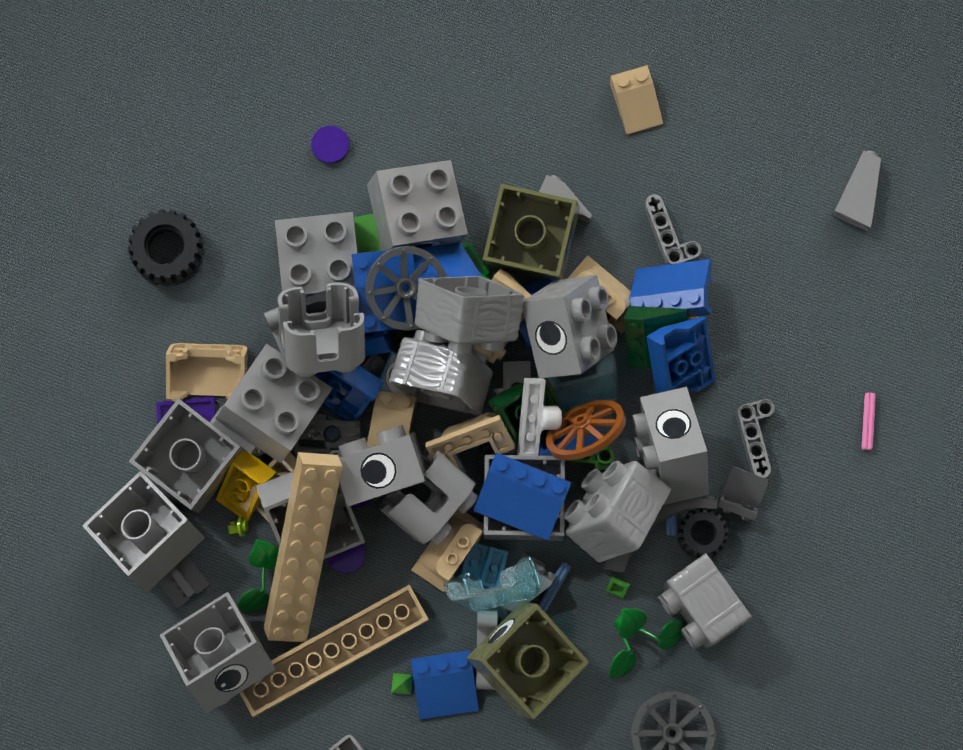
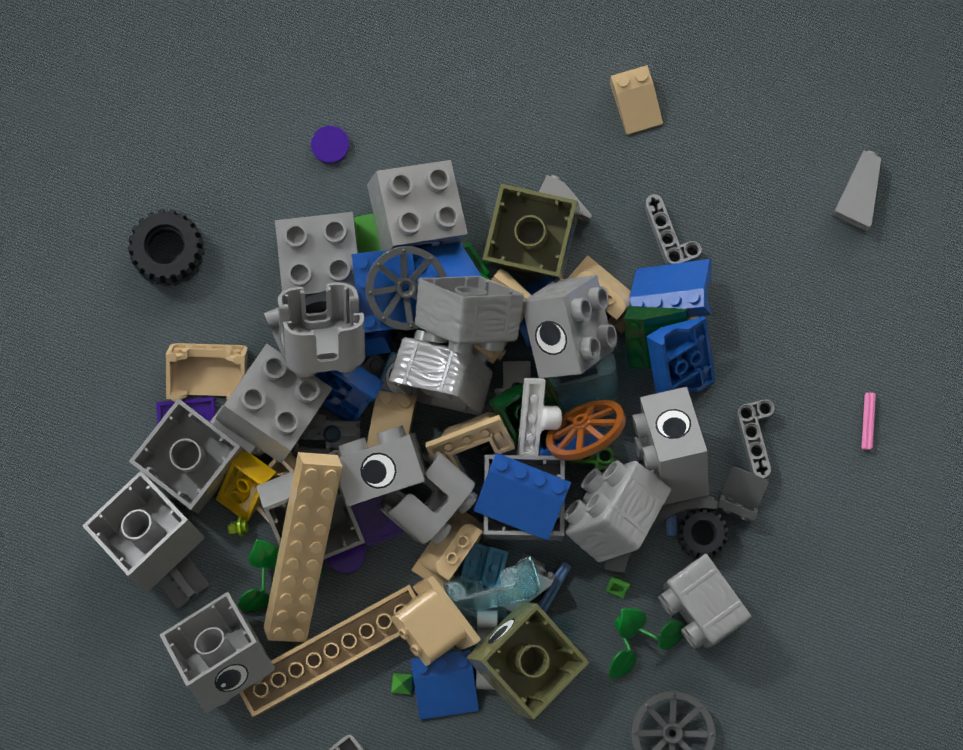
(373, 523): none -> dark purple tile
(433, 623): none -> tan windscreen

